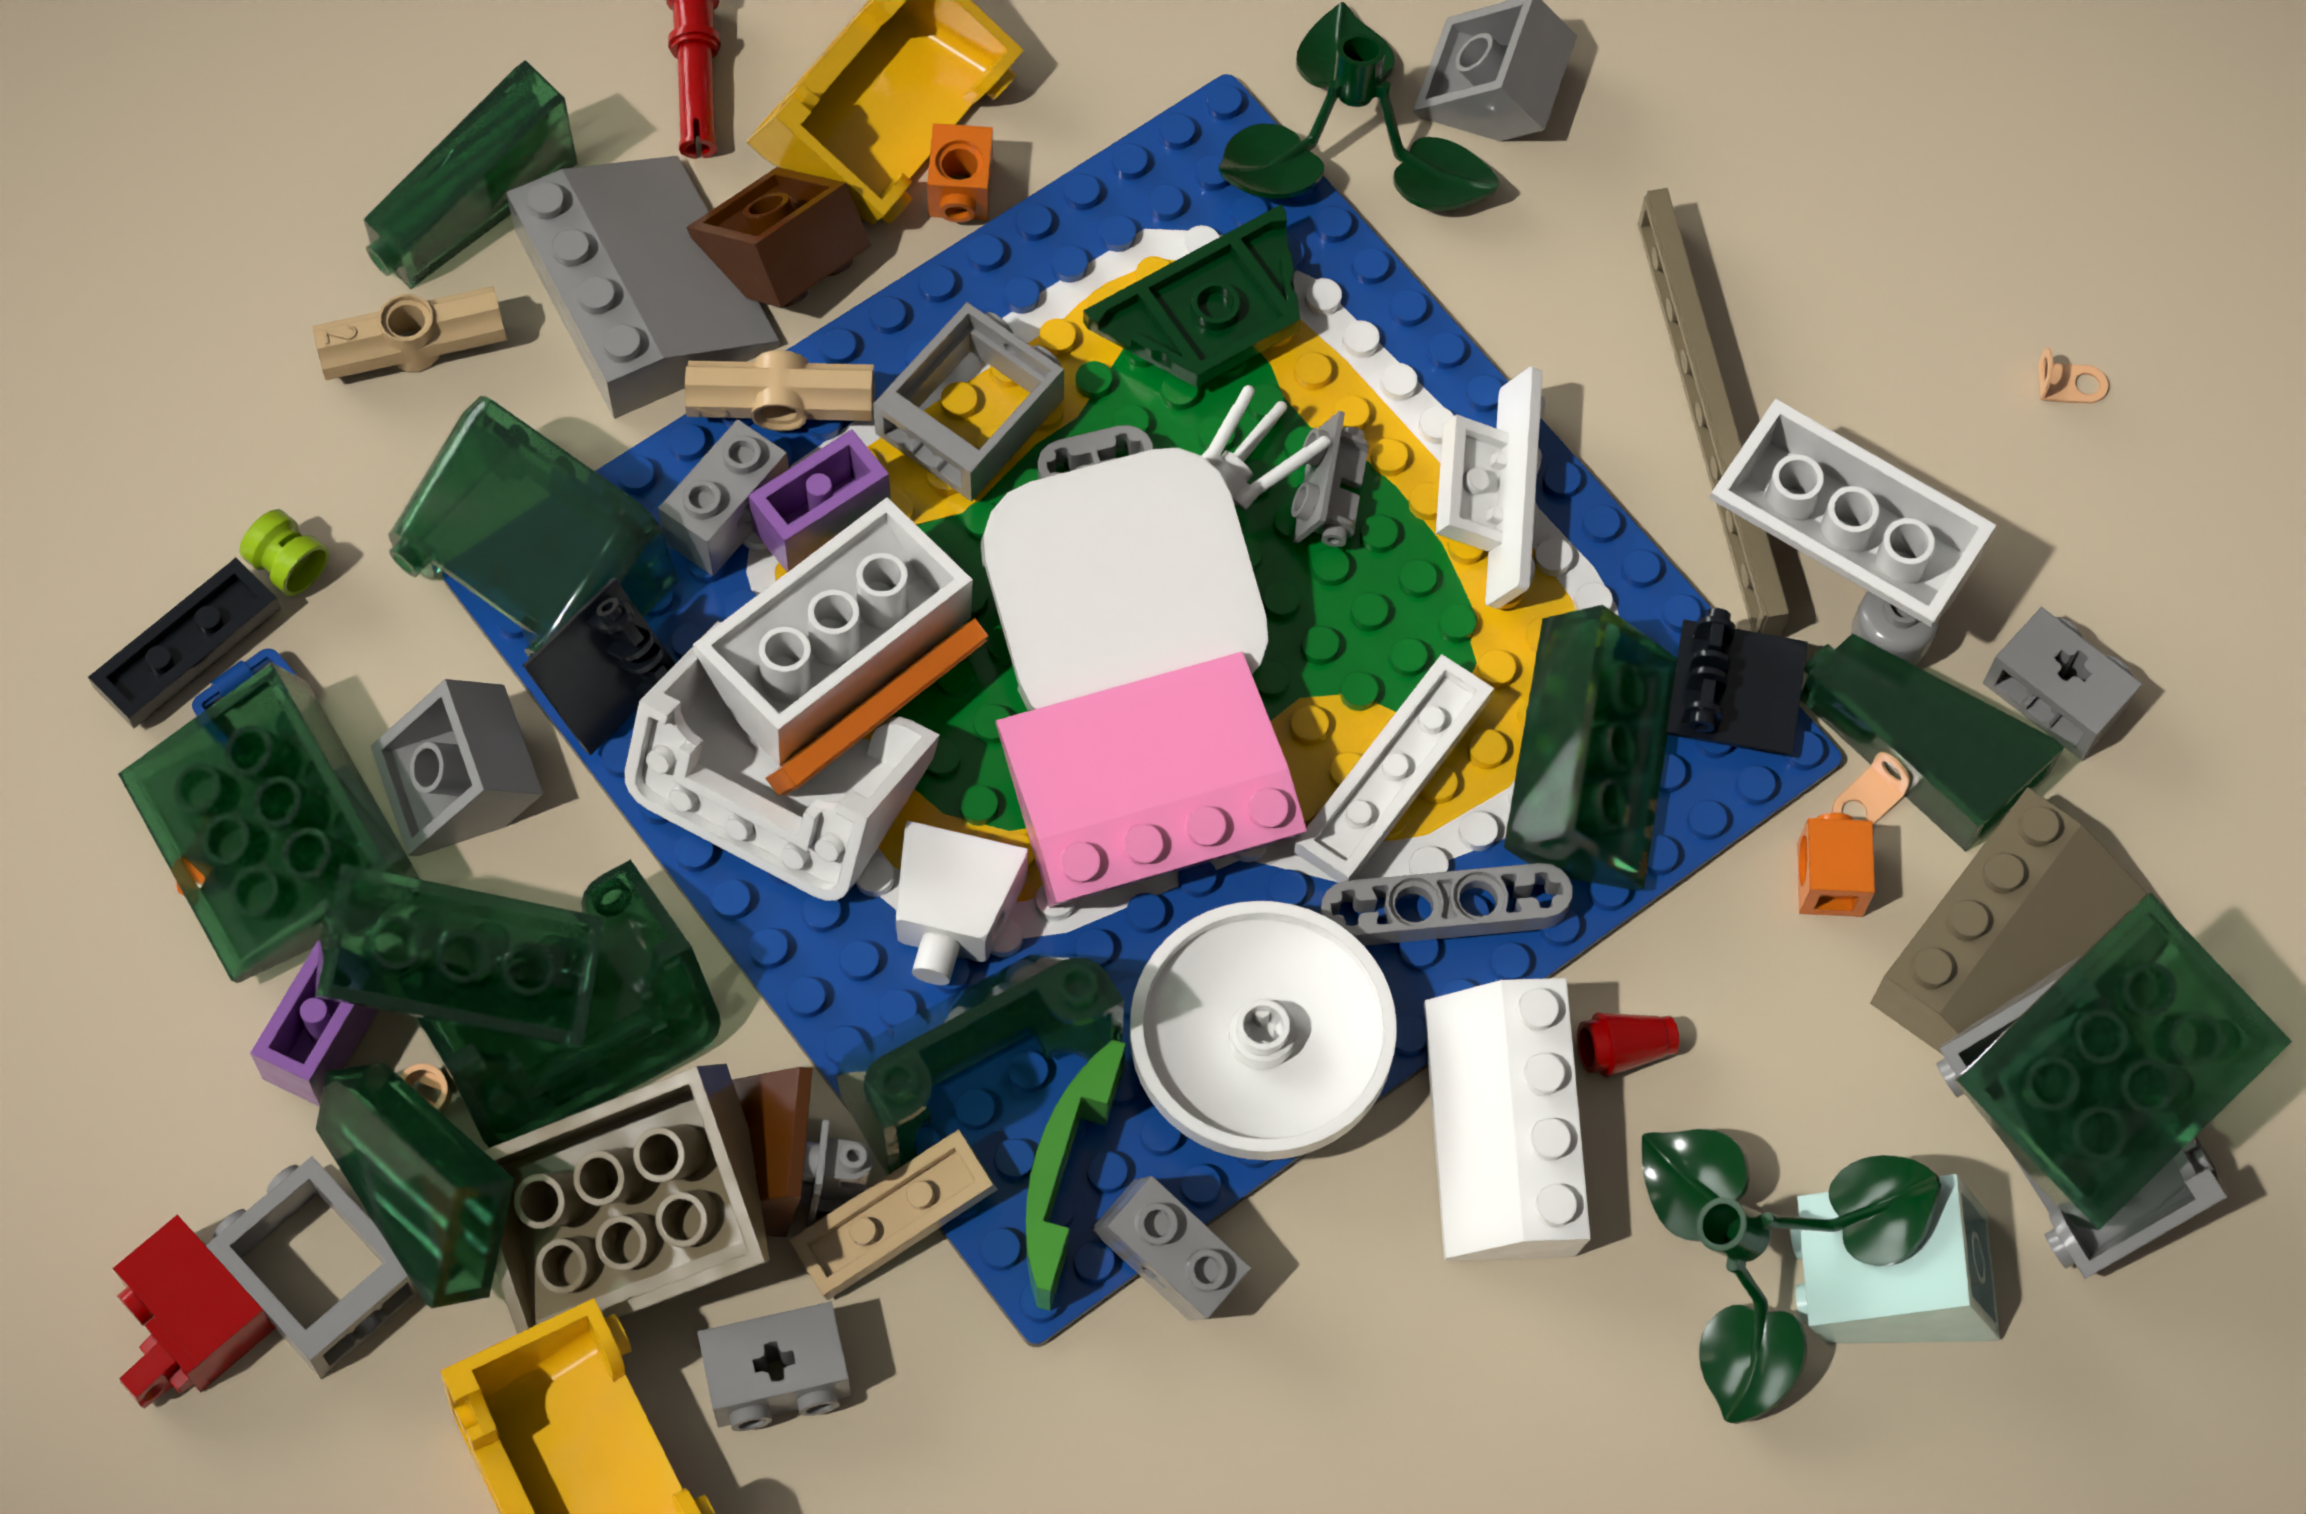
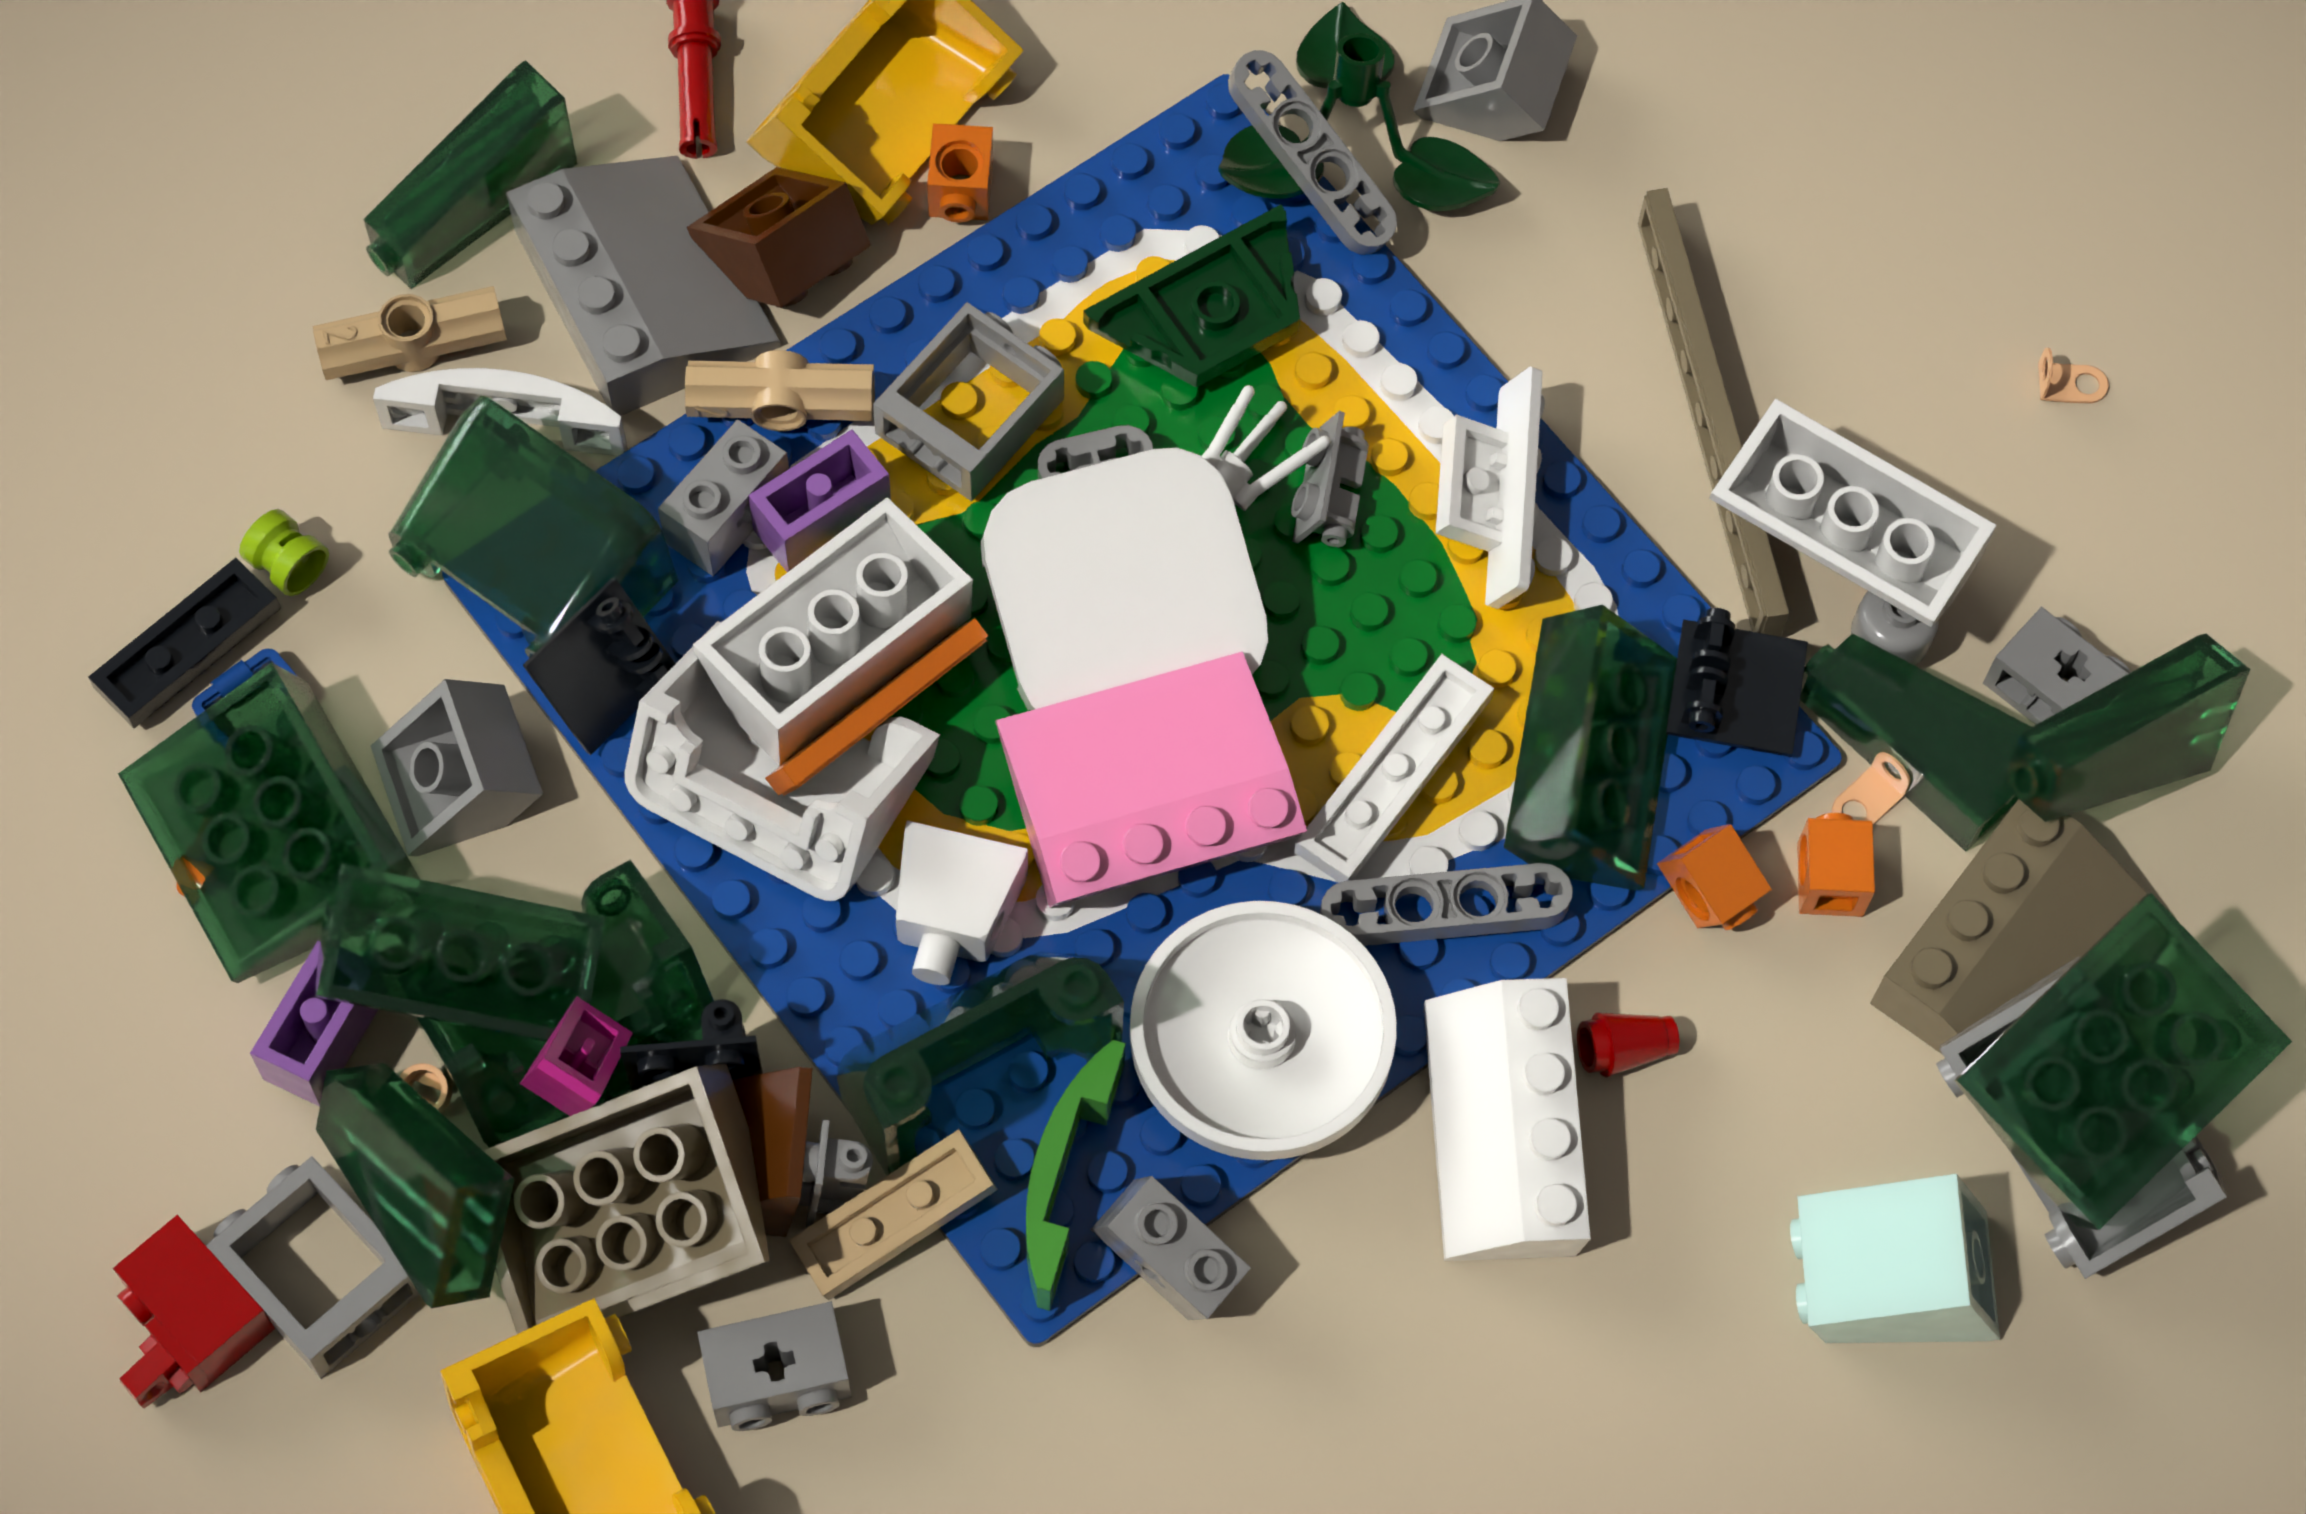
(425, 399): none -> white slope
(577, 1059): none -> dark pink slope
(721, 1043): none -> black hinge
(1303, 157): none -> light grey beam
(1695, 1189): dark green plant -> none
(1715, 878): none -> orange brick
(2132, 733): none -> clear green slope

